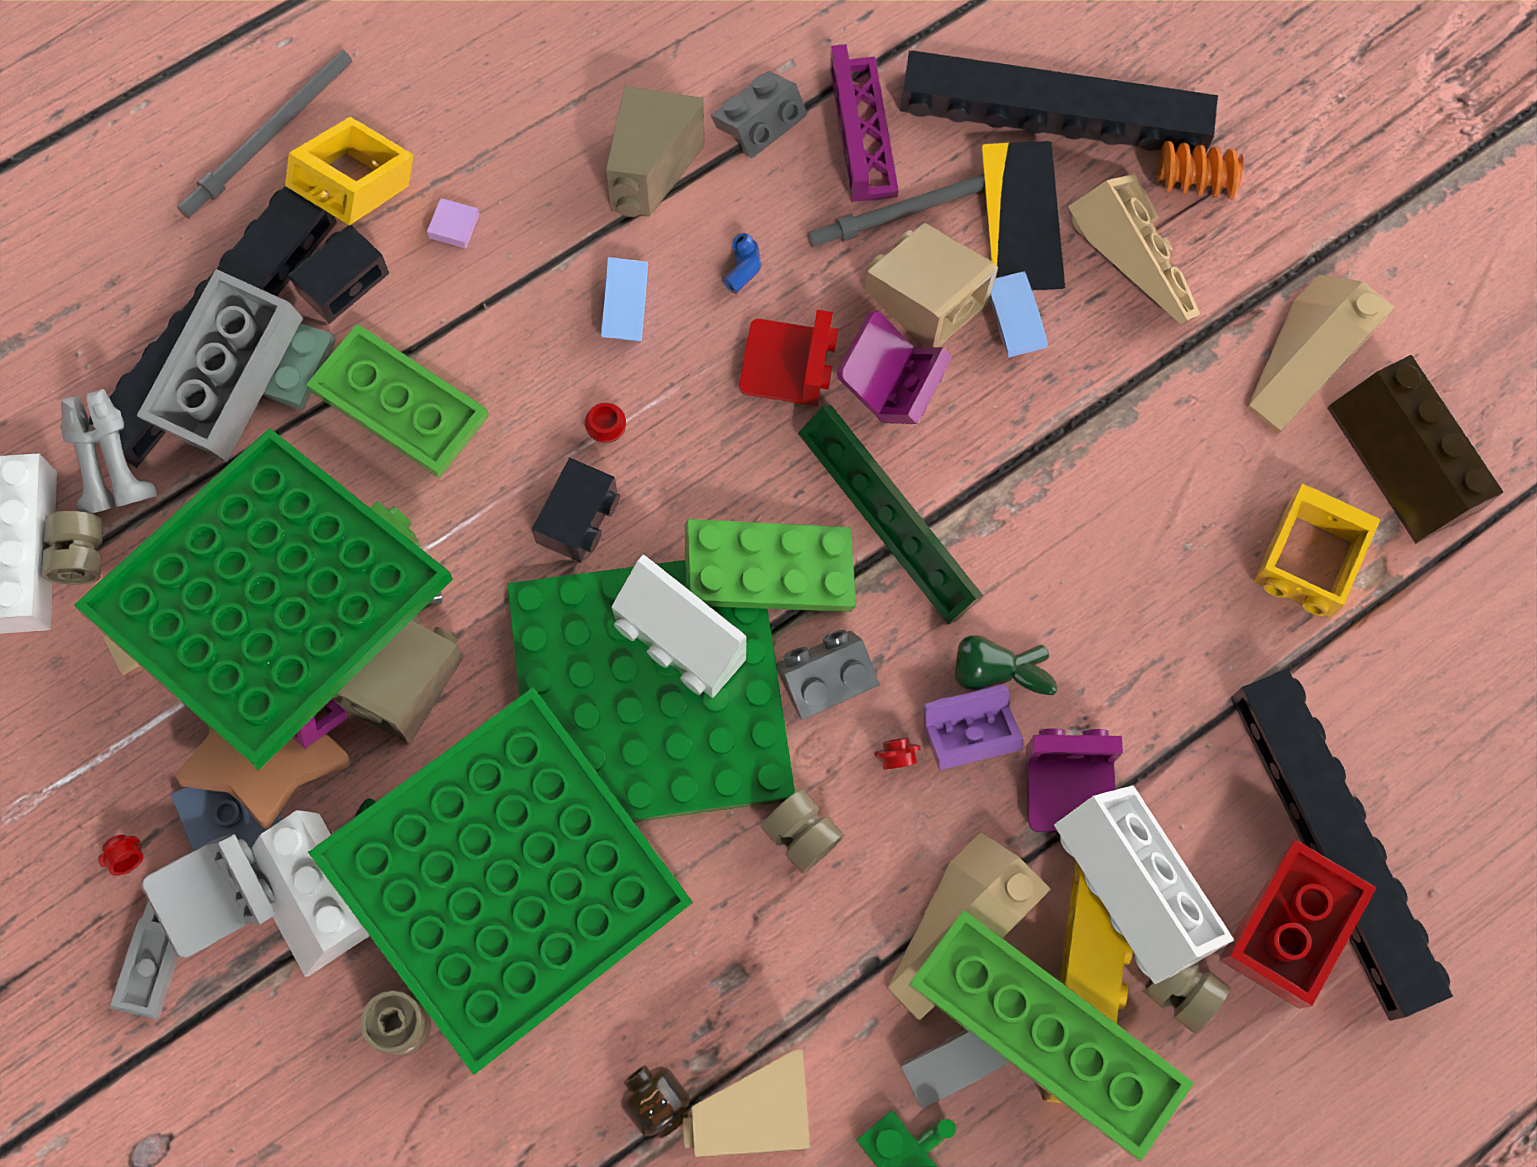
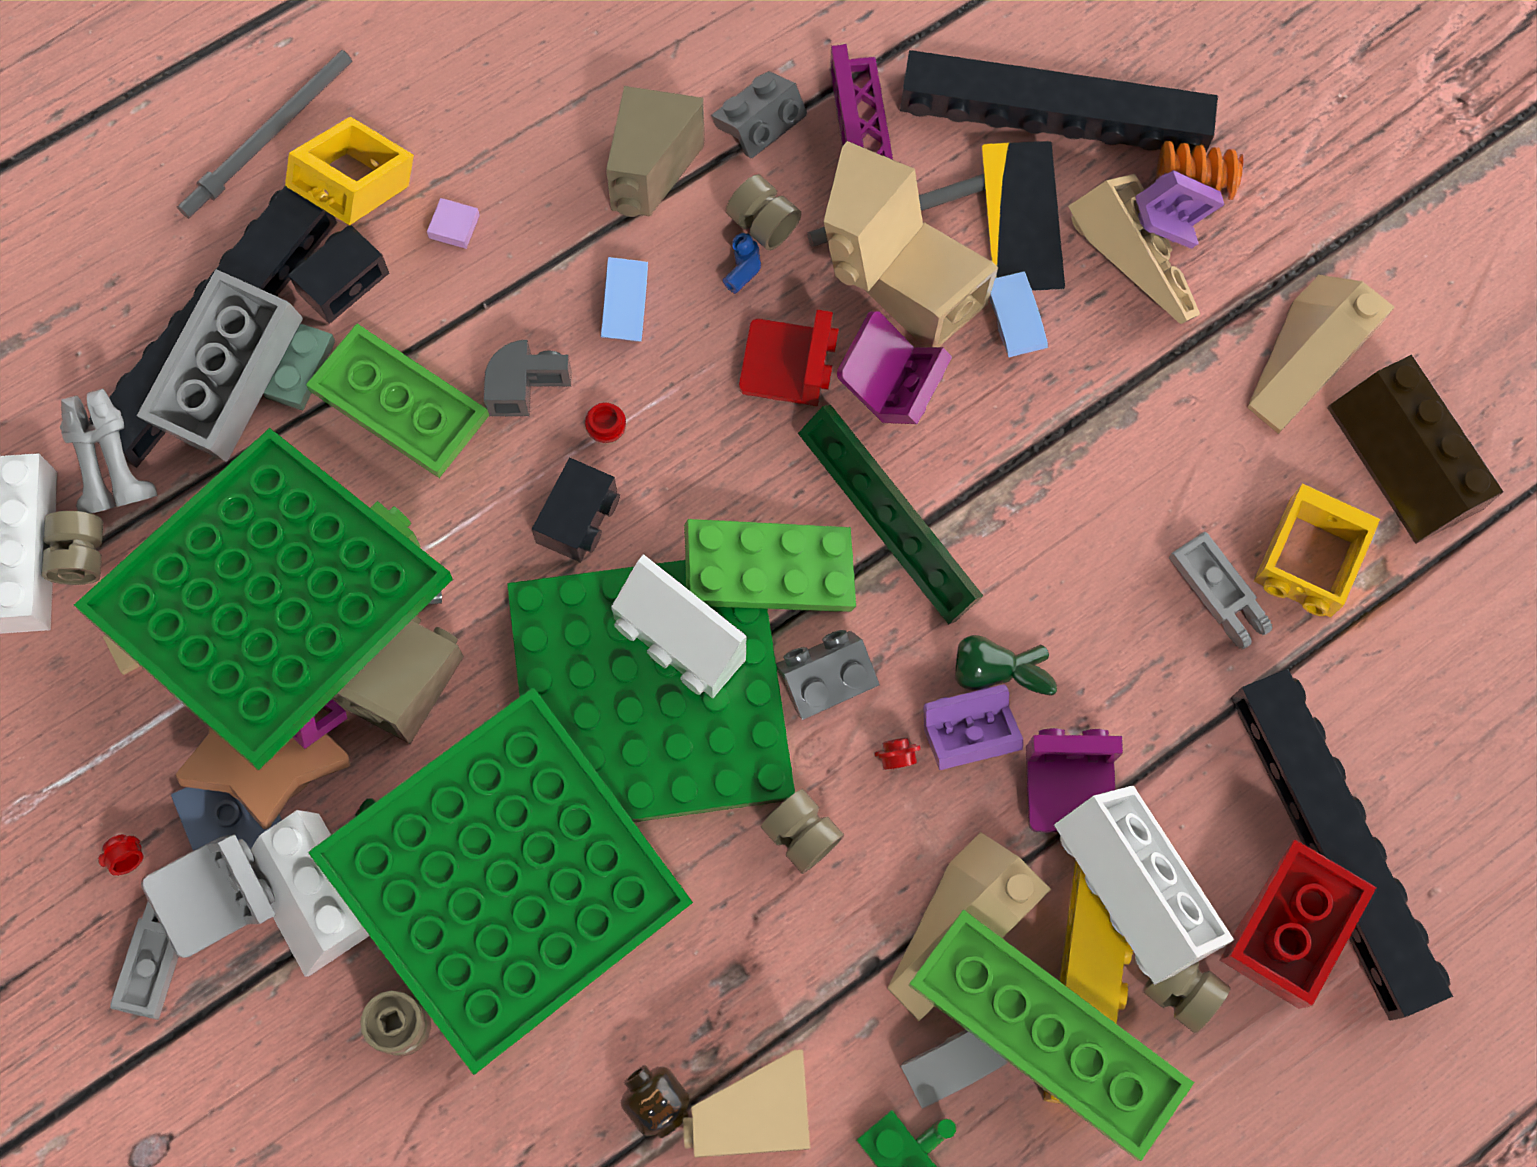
(515, 371): none -> dark grey brick
(767, 216): none -> dark tan wheel
(870, 214): none -> tan slope
(1175, 205): none -> medium lavender bracket
(1220, 588): none -> light grey hinge

